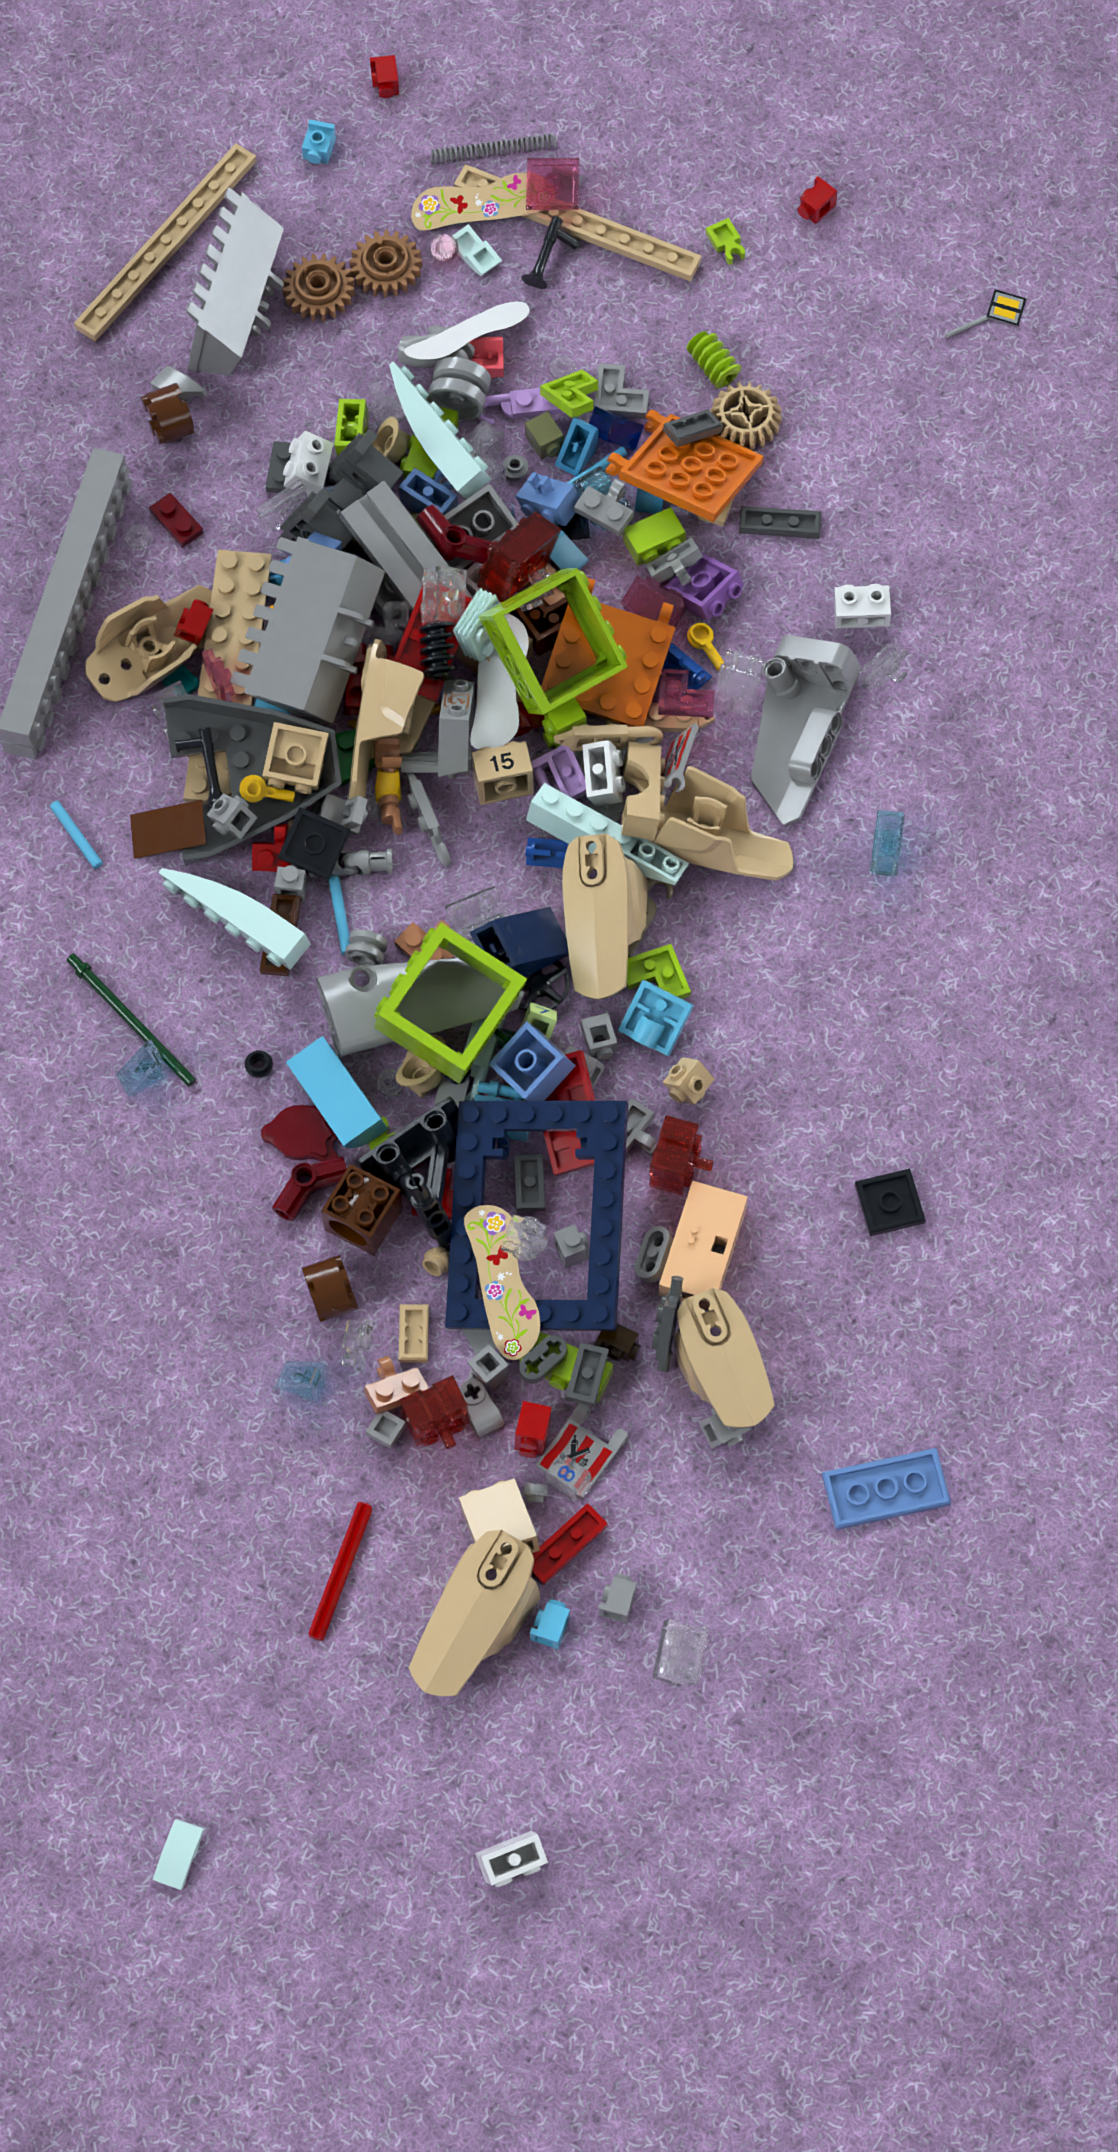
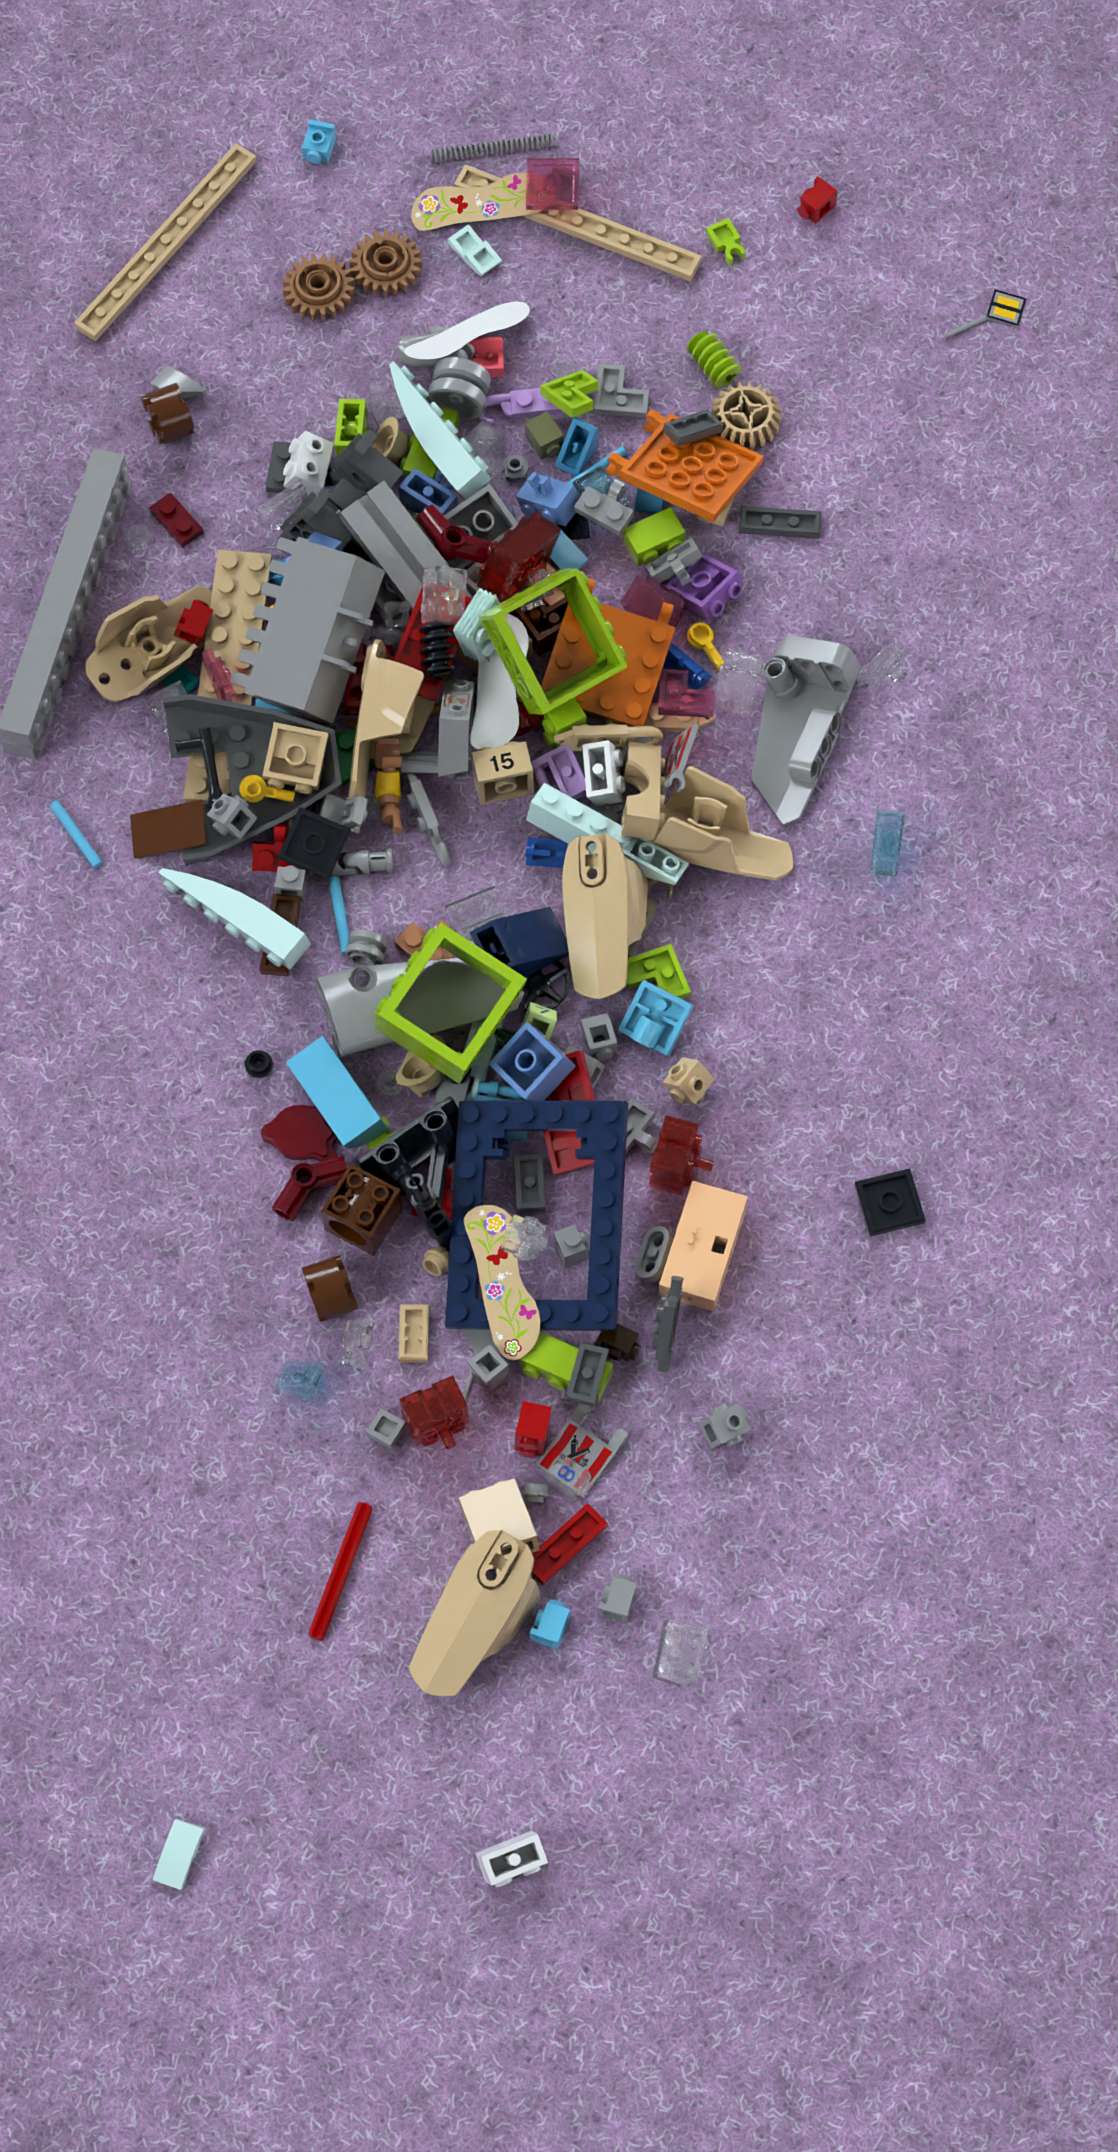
(83, 970): dark green bar -> none
(142, 1070): clear light blue slope -> none
(234, 286): piece -> none
(384, 75): red brick -> none
(386, 1393): plate -> none
(444, 247): clear pink tile -> none
(482, 1412): light grey piece -> none
(535, 277): black piece -> none
(547, 1364): dark grey beam -> none
(616, 428): clear blue slope -> none
(723, 1367): tan piece -> none
(862, 606): white brick -> none
(886, 1489): medium blue tile -> none

